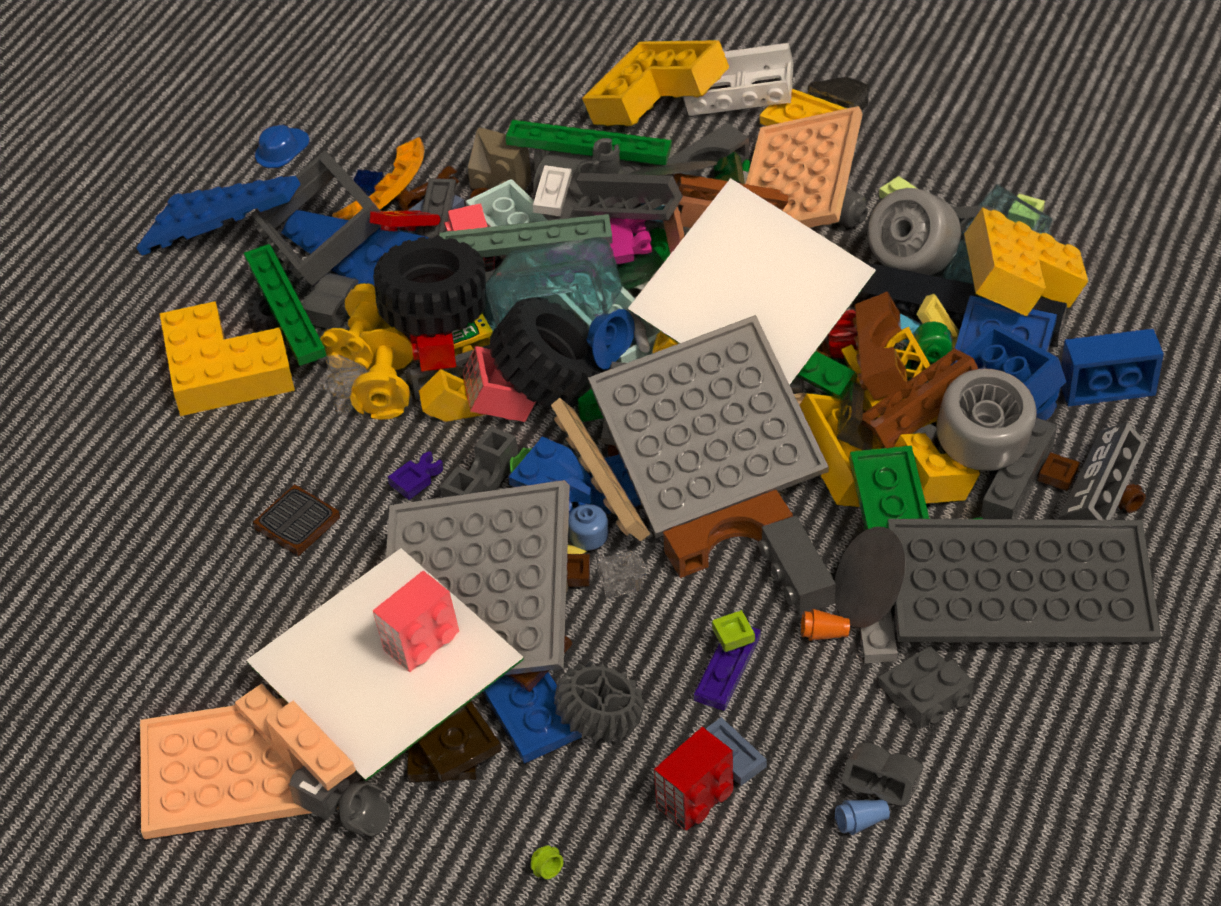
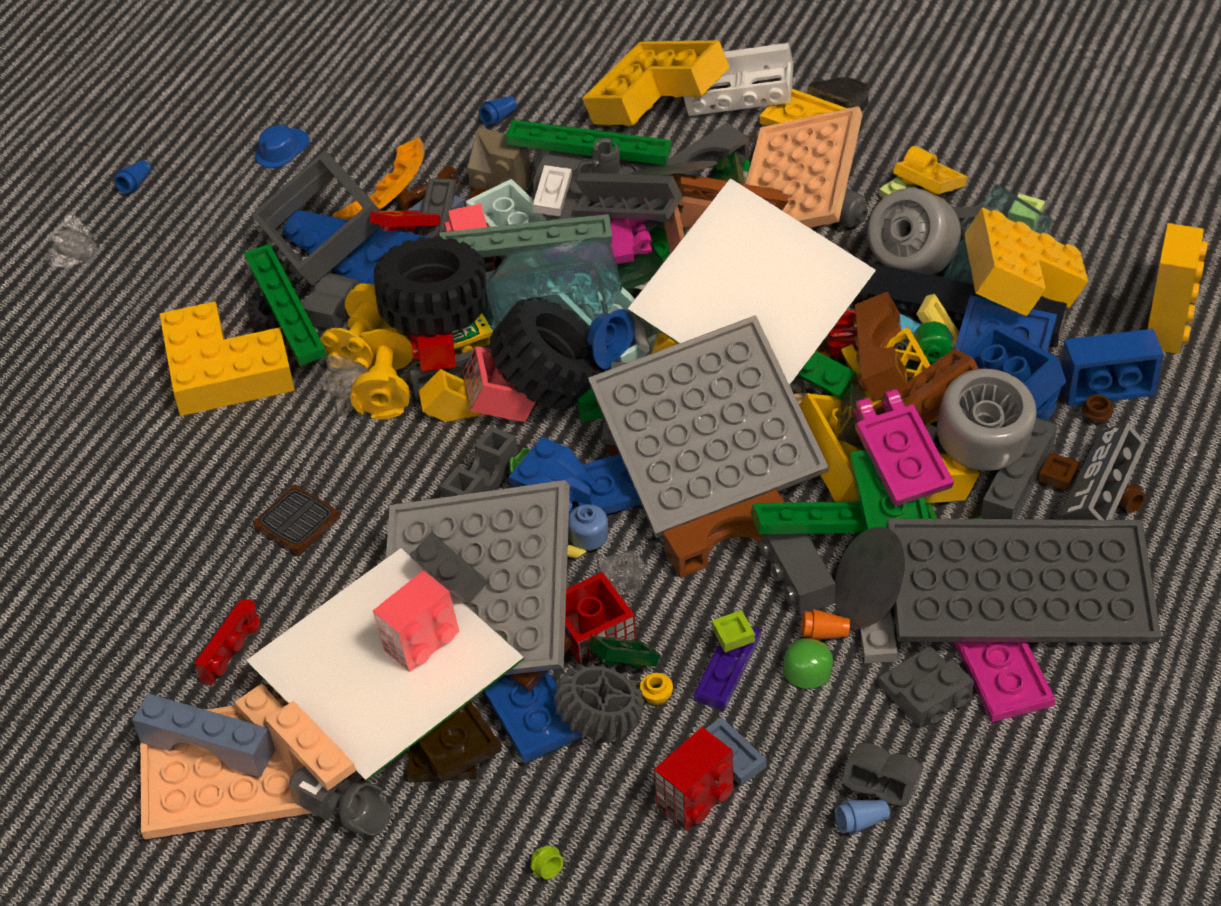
(74, 244): none -> clear brick
(131, 177): none -> blue cone
(207, 209): blue wing -> none
(227, 641): none -> red plate
(236, 742): none -> sand blue arch
(368, 180): clear blue plate -> none
(413, 477): dark purple plate -> none
(449, 568): none -> dark grey brick
(496, 110): none -> blue cone
(578, 570): reddish brown plate -> none
(595, 610): none -> red brick
(603, 477): tan plate -> none
(624, 651): none -> dark green plate
(656, 695): none -> yellow plate
(807, 663): none -> bright green hair
(811, 517): none -> green plate
(901, 450): none -> dark pink tile
(923, 169): none -> yellow plate
(1006, 678): none -> dark pink tile
(1097, 408): none -> reddish brown plate
(1177, 285): none -> yellow brick

